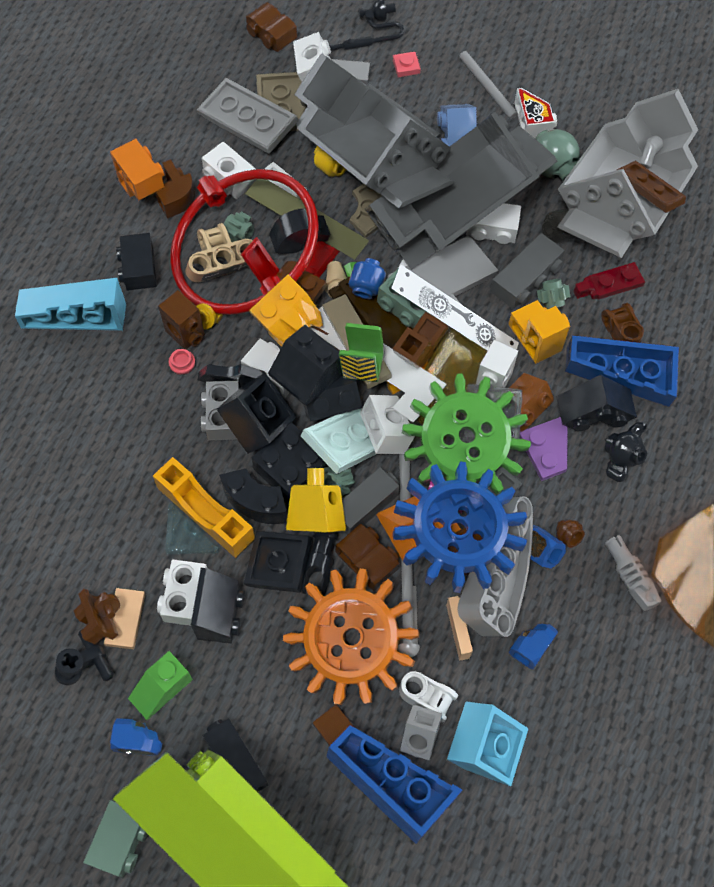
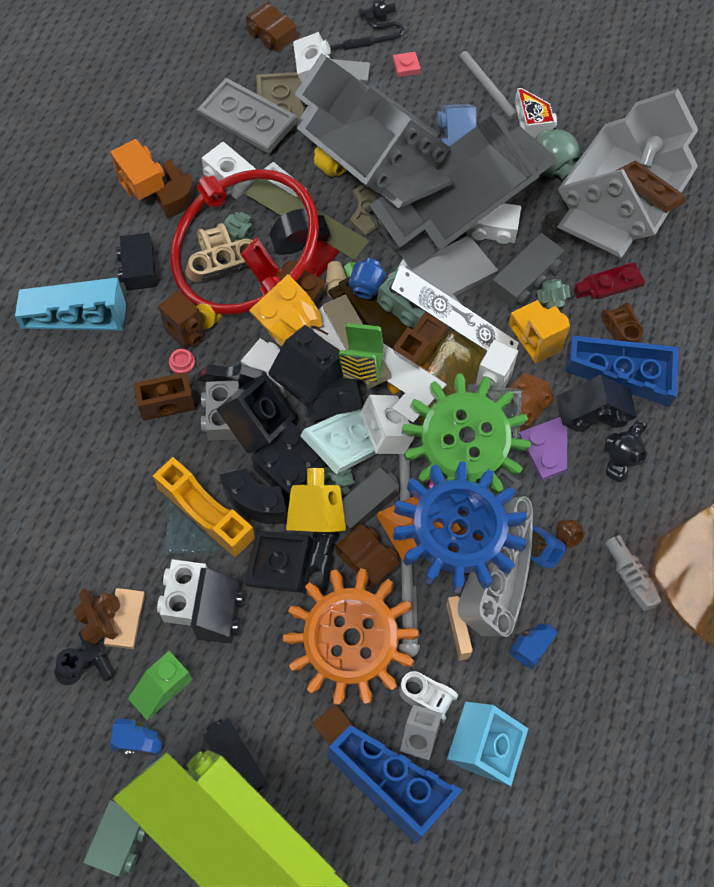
(164, 396): none -> reddish brown brick

